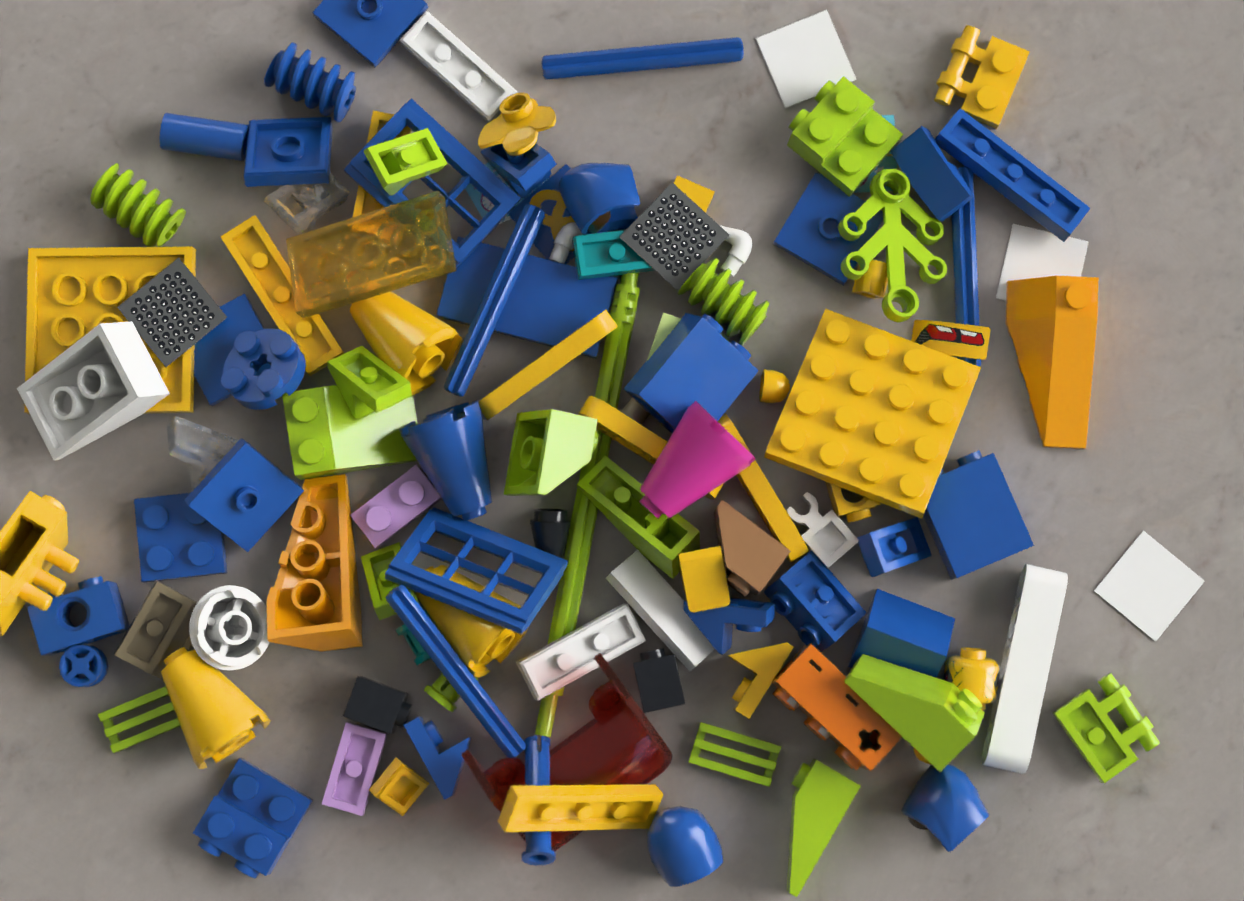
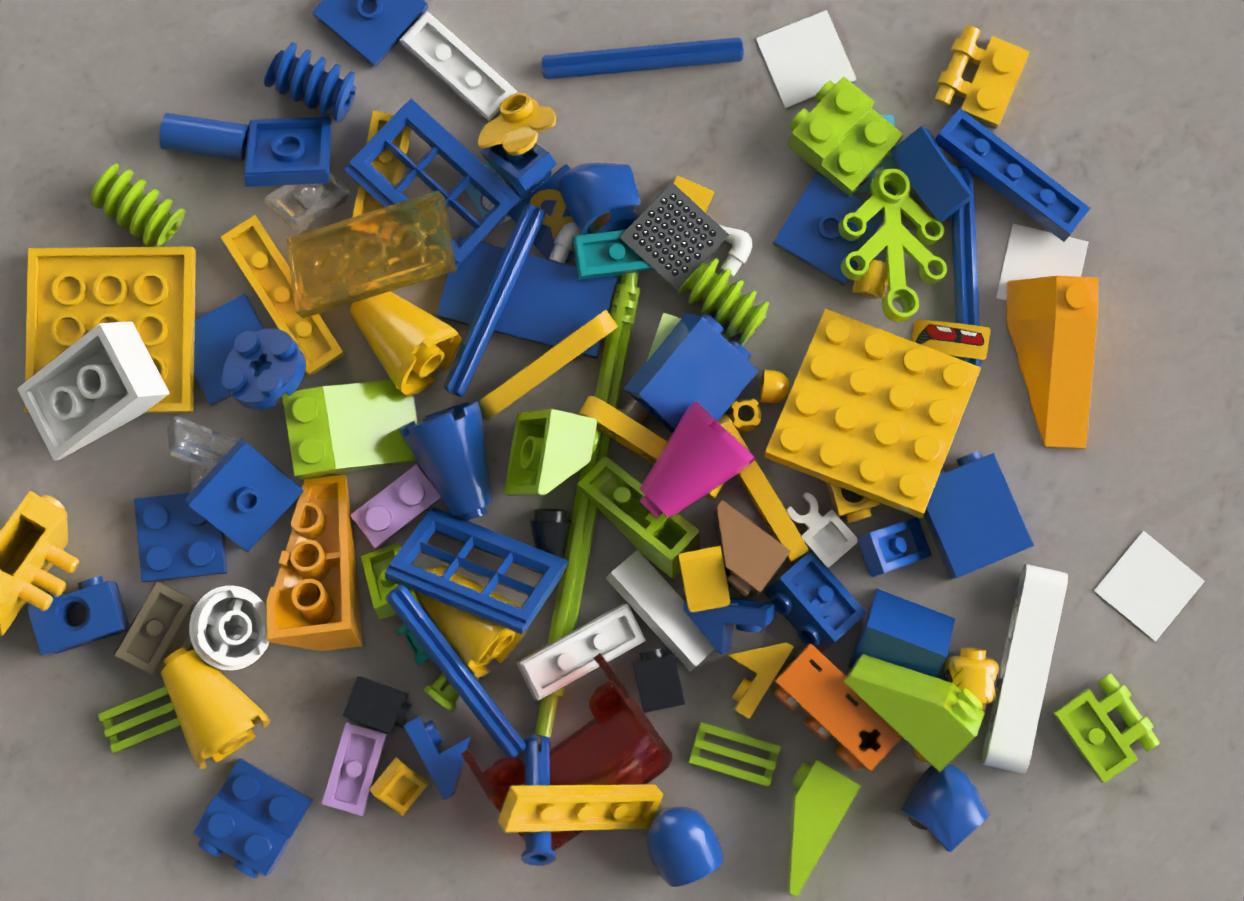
(76, 662): blue wheel -> none
(172, 312): dark grey sticker -> none
(367, 382): lime slope -> none
(405, 159): lime slope -> none
(742, 426): none -> yellow hose

